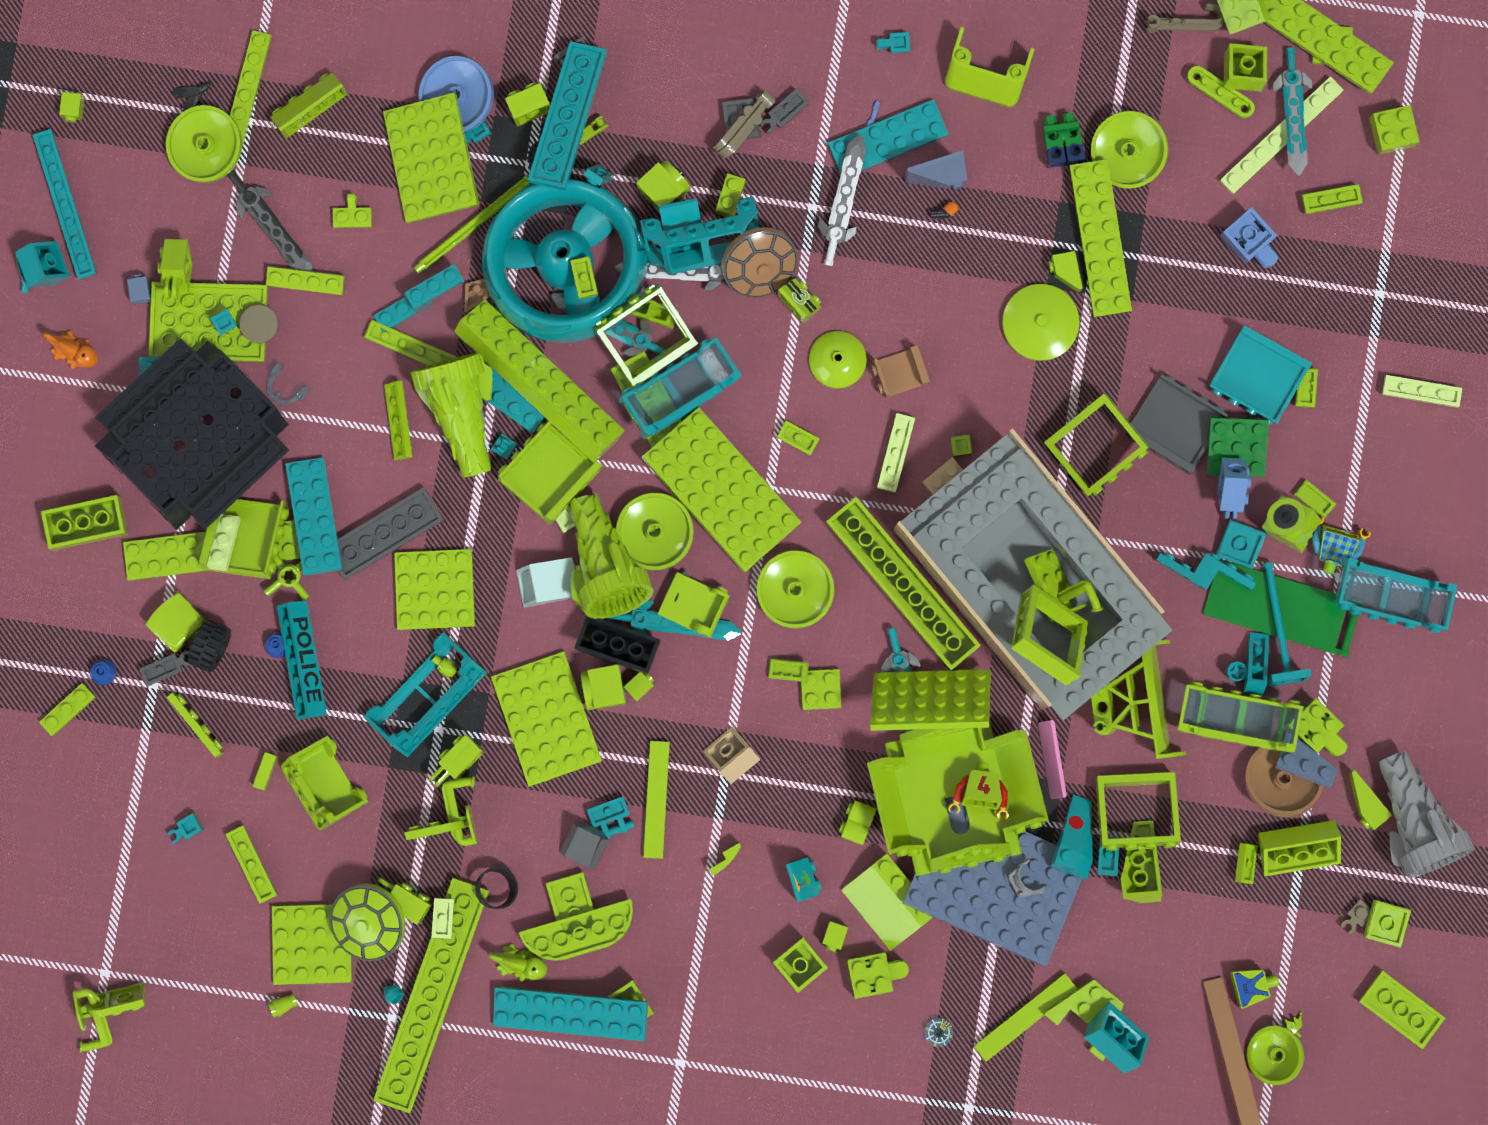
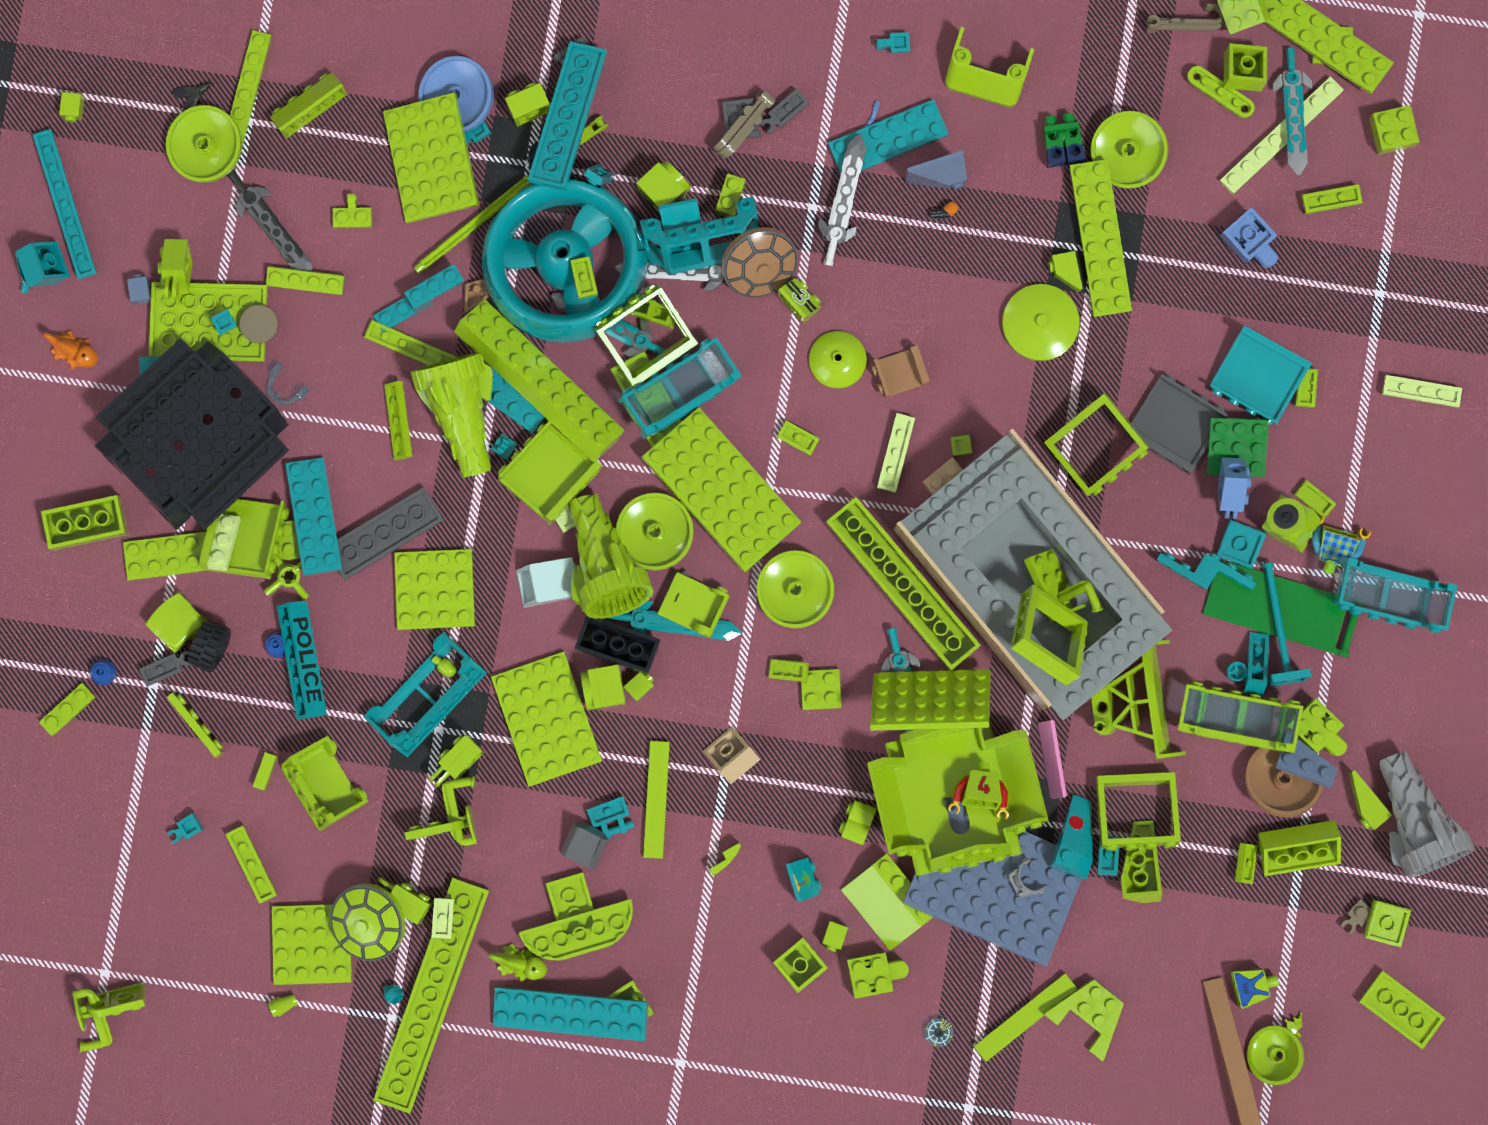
(513, 884): black tyre -> none
(1117, 1038): teal slope -> none

